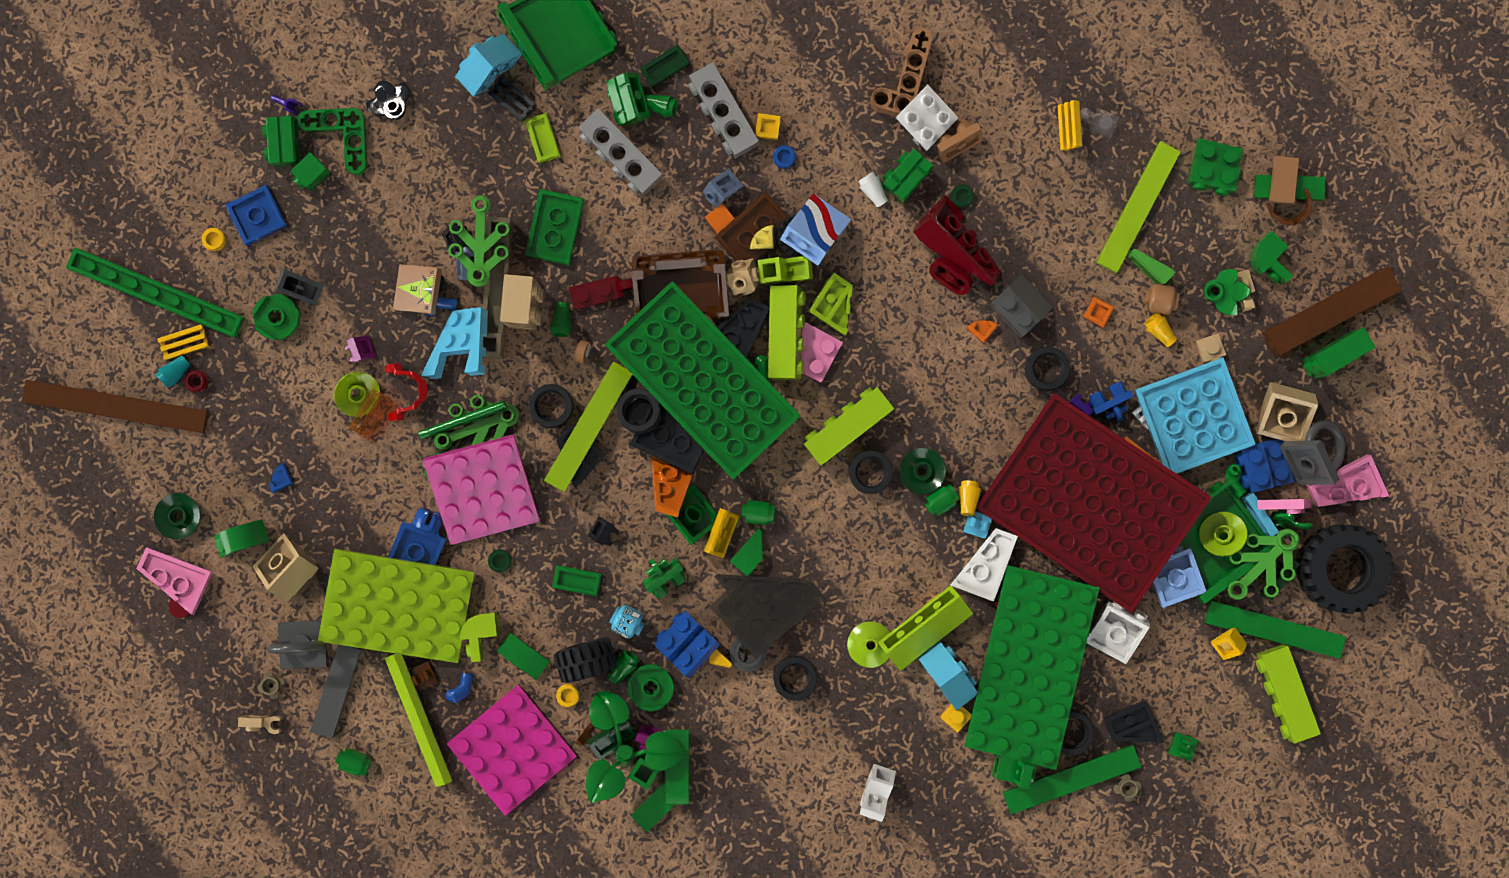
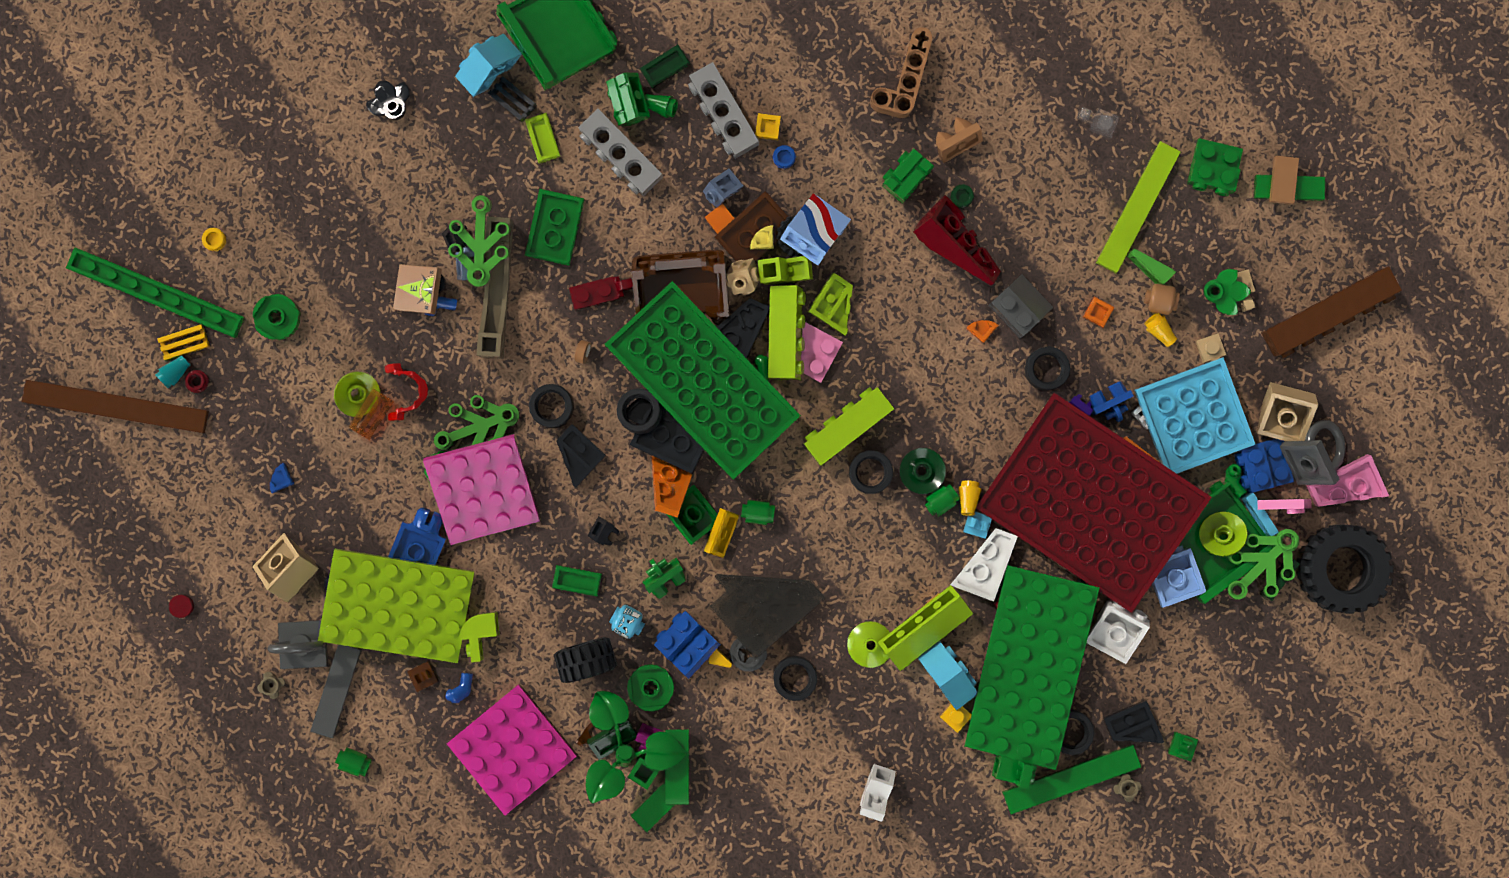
(166, 519): dark green dish -> none
(176, 578): bright pink wing -> none
(241, 538): green brick -> none
(254, 723): tan plate -> none
(256, 215): blue tile -> none
(282, 141): green brick -> none
(289, 104): dark purple hand -> none
(298, 287): dark grey slope -> none
(309, 172): green brick -> none
(349, 130): green beam -> none
(360, 348): magenta tile -> none
(418, 719): lime tile -> none
(460, 336): medium azure wing -> none
(462, 420): green bar -> none
(499, 560): dark green tile -> none
(521, 302): tan brick -> none
(523, 656): green slope -> none
(561, 320): green cone -> none
(568, 695): yellow tile -> none
(588, 427): lime tile -> none
(626, 664): green cone -> none
(750, 554): green slope -> none
(873, 189): white cone -> none
(926, 118): white hinge -> none
(951, 276): dark red plate -> none
(1069, 125): yellow tile -> none
(1229, 644): yellow slope -> none
(1265, 255): green brick -> none
(1275, 629): green tile -> none
(1282, 520): green plate -> none
(1287, 693): lime brick -> none
(1299, 218): reddish brown helmet -> none
(1338, 353): green brick -> none

